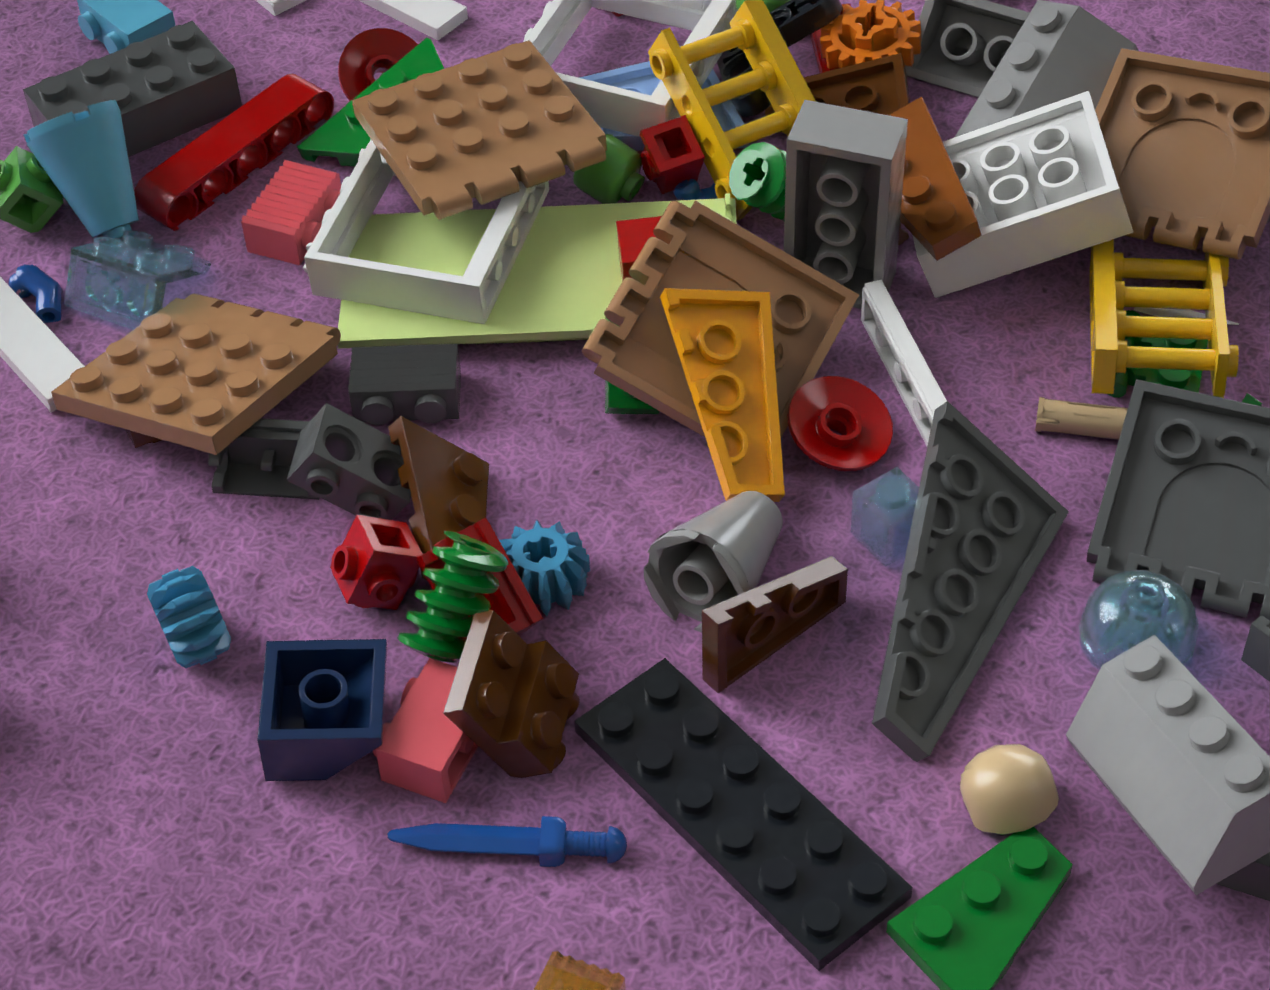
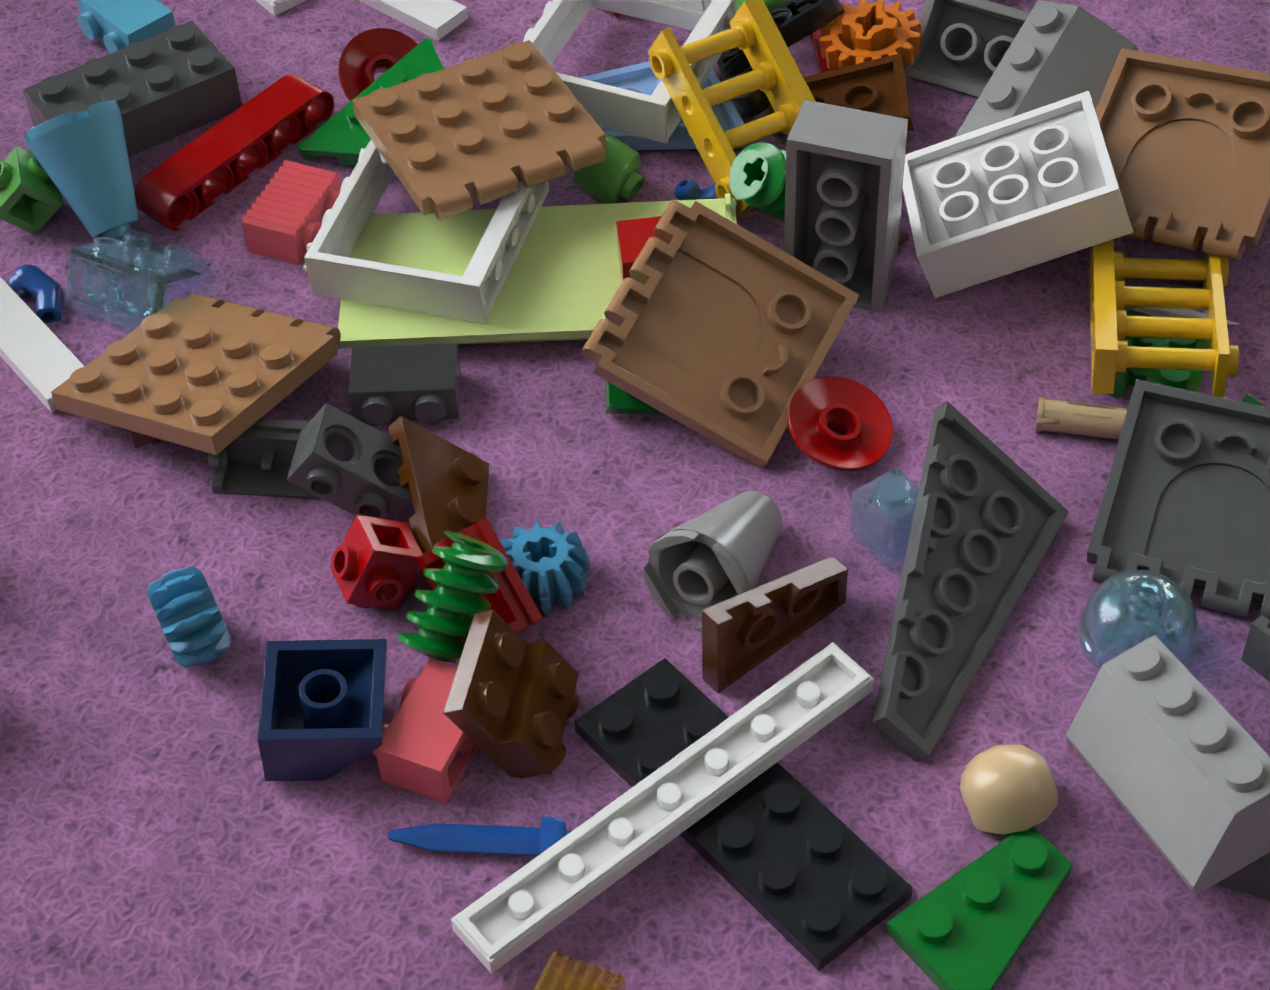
(660, 808): none -> white tile
(671, 153): red brick -> none
(732, 378): light orange wing -> none
(901, 356): white tile -> none
(932, 194): dark orange wing -> none

